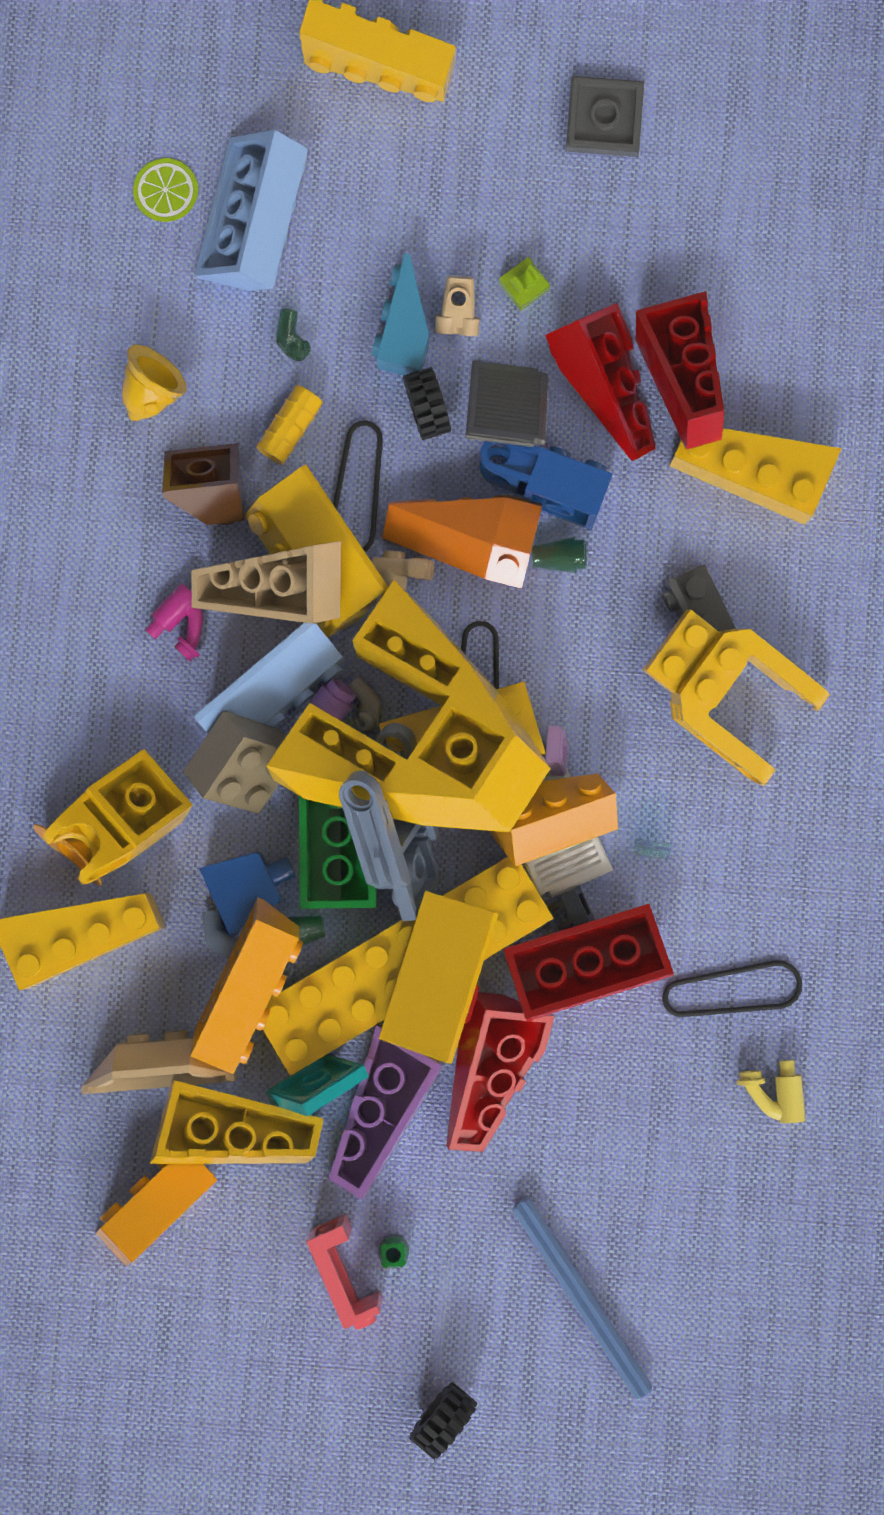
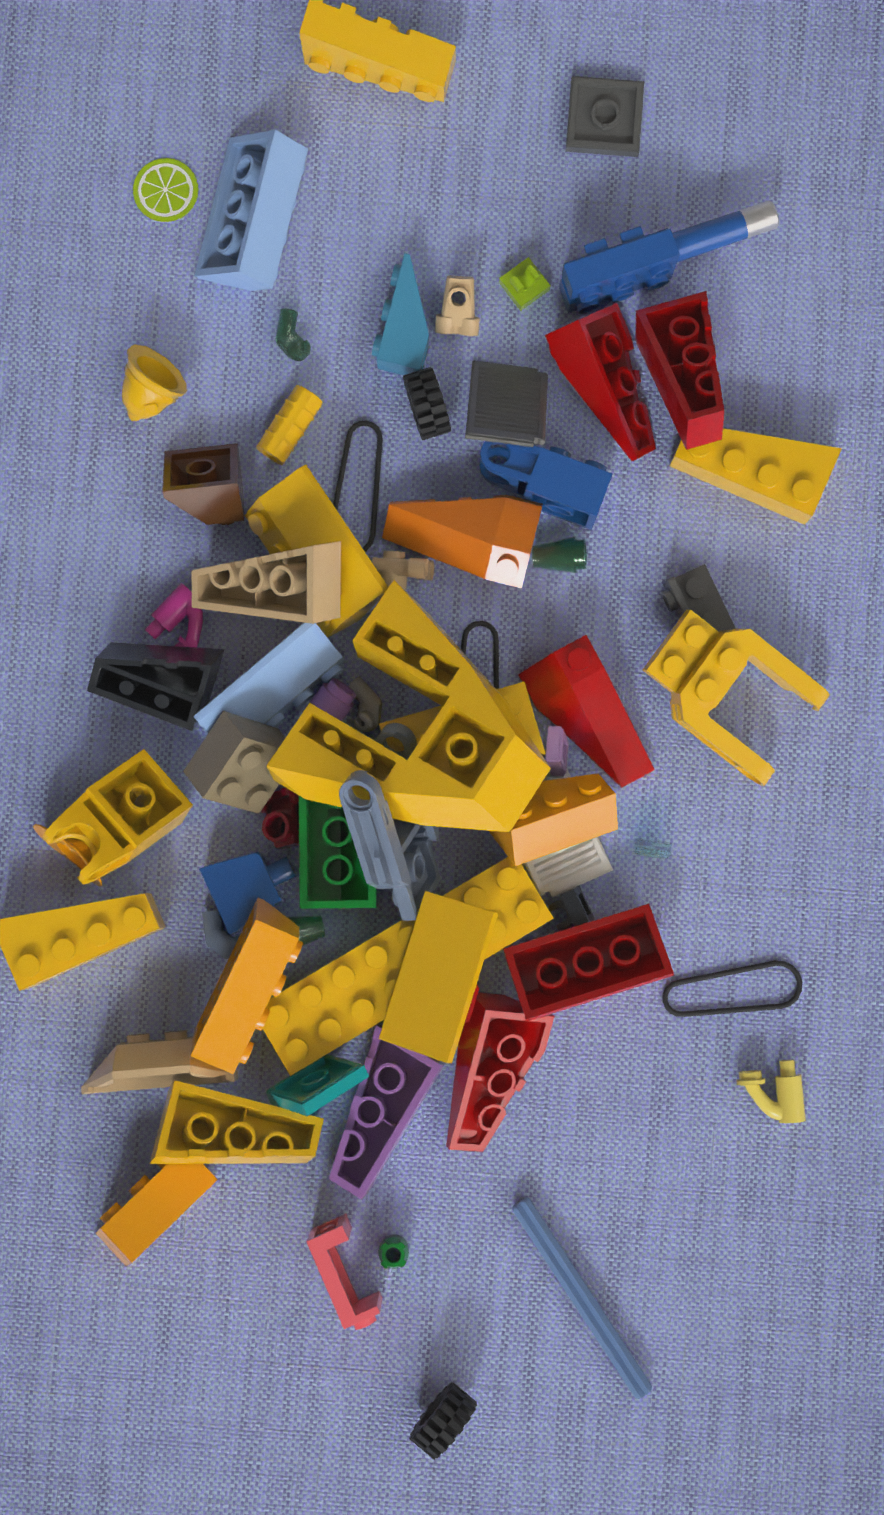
(157, 679): none -> black wedge
(282, 819): none -> dark red plate
(580, 698): none -> red wedge
(652, 258): none -> blue piece

